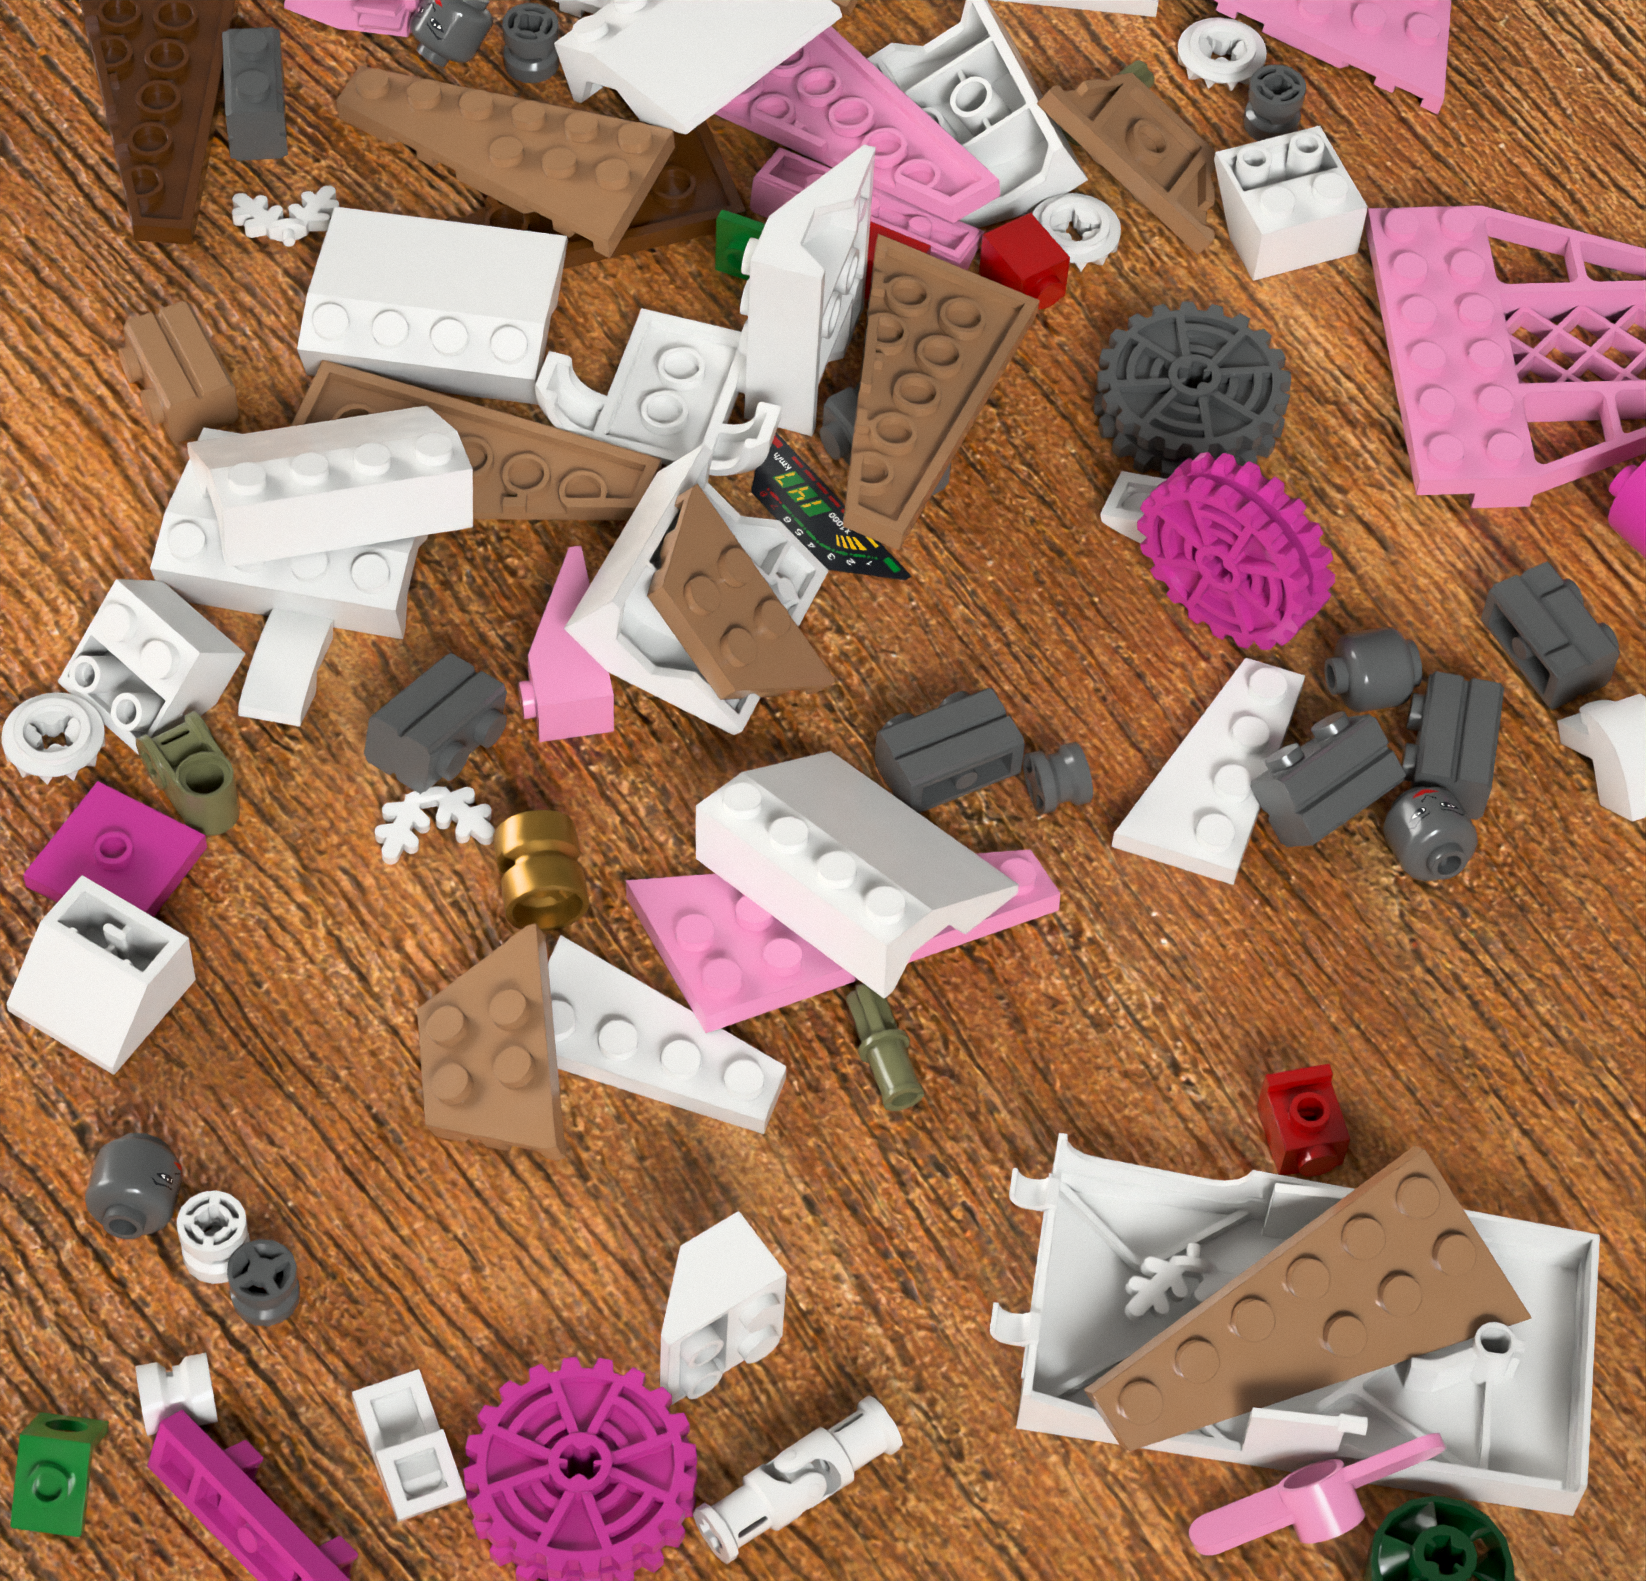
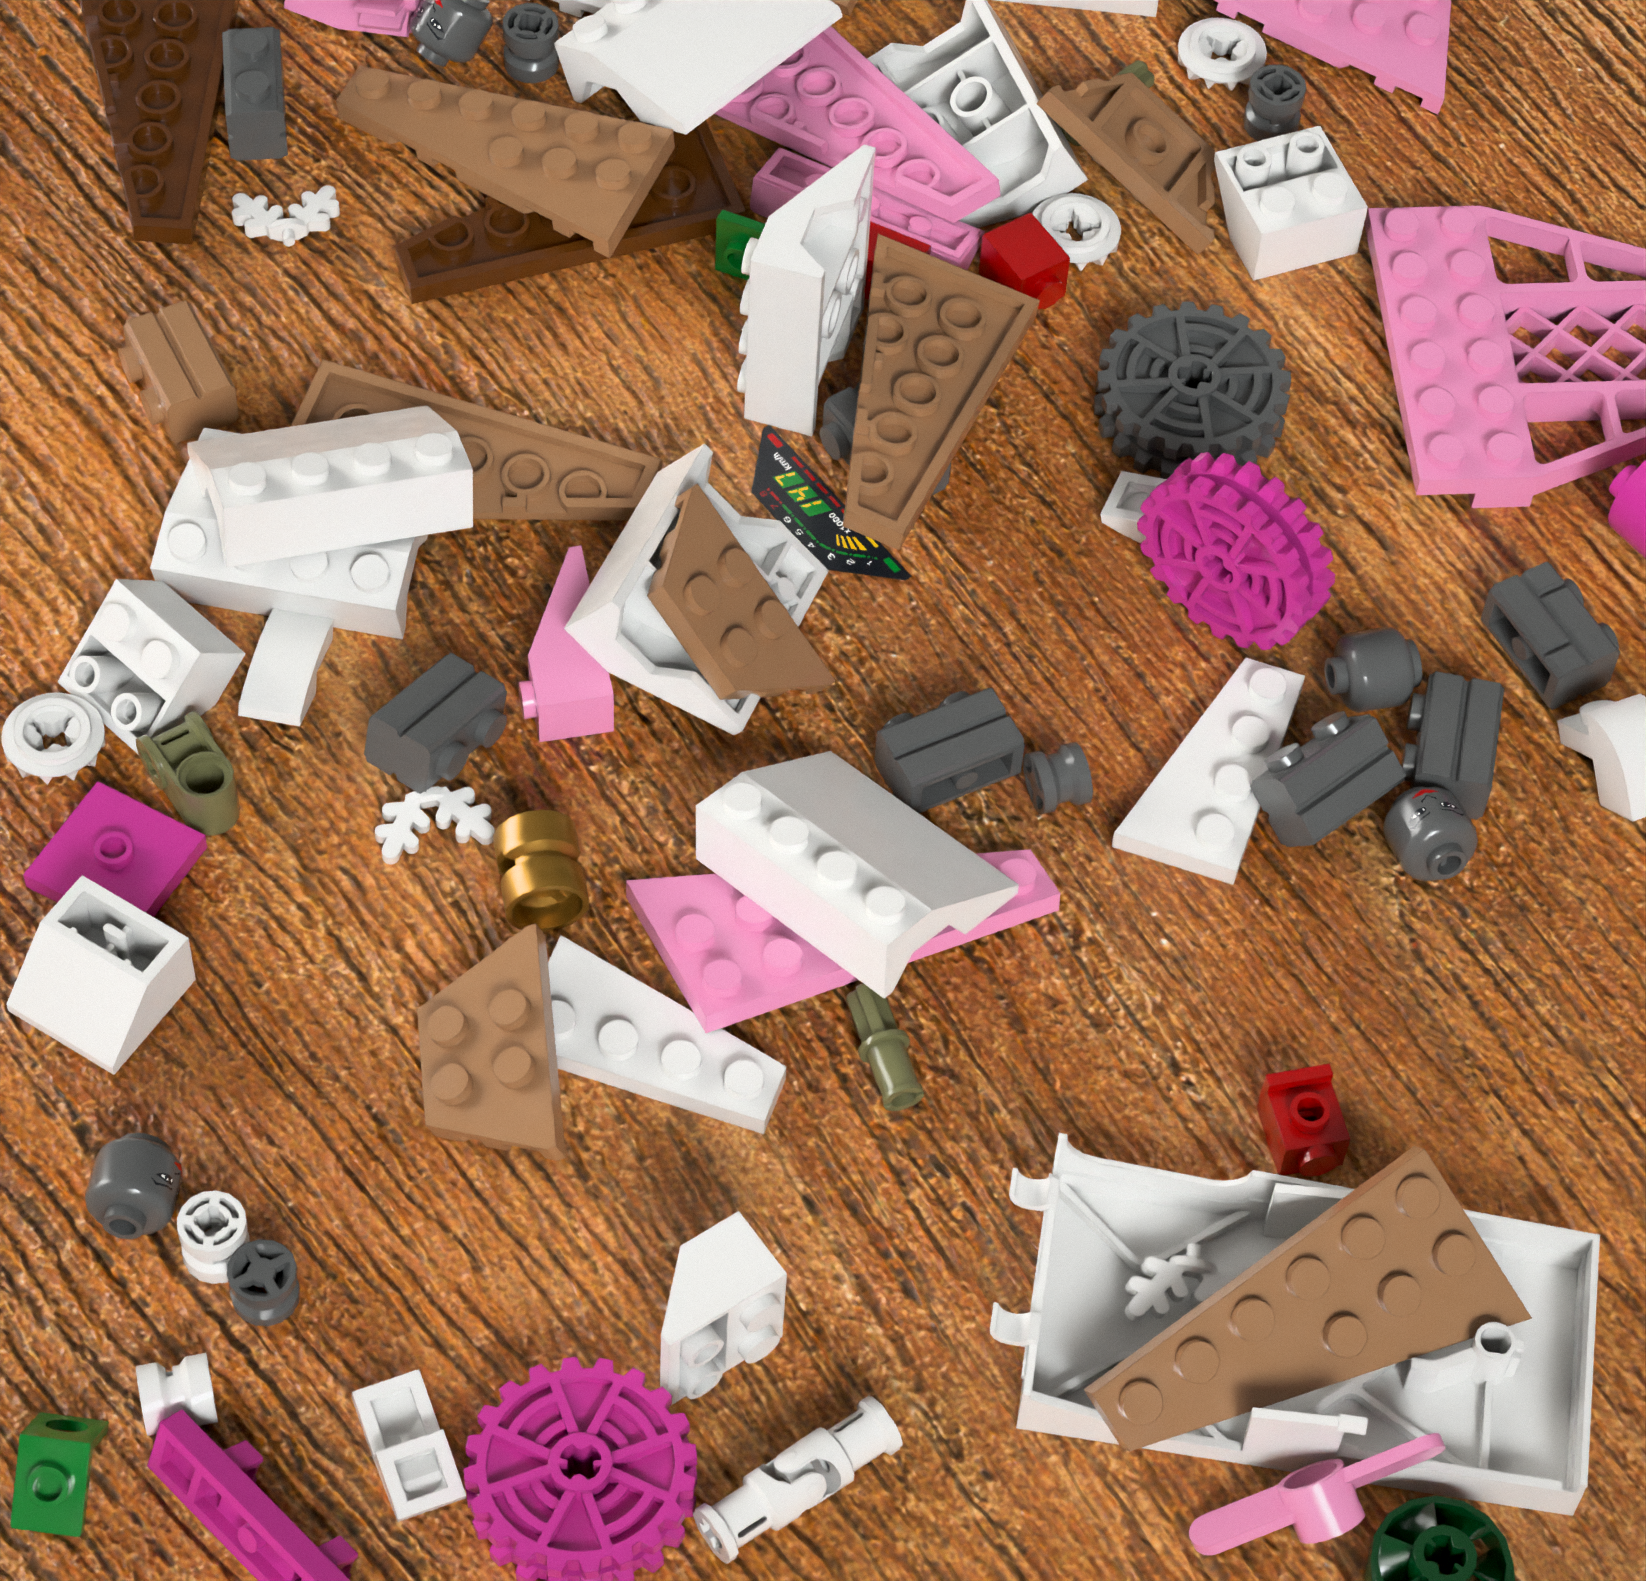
(433, 303): white piece -> none
(665, 397): white piece -> none

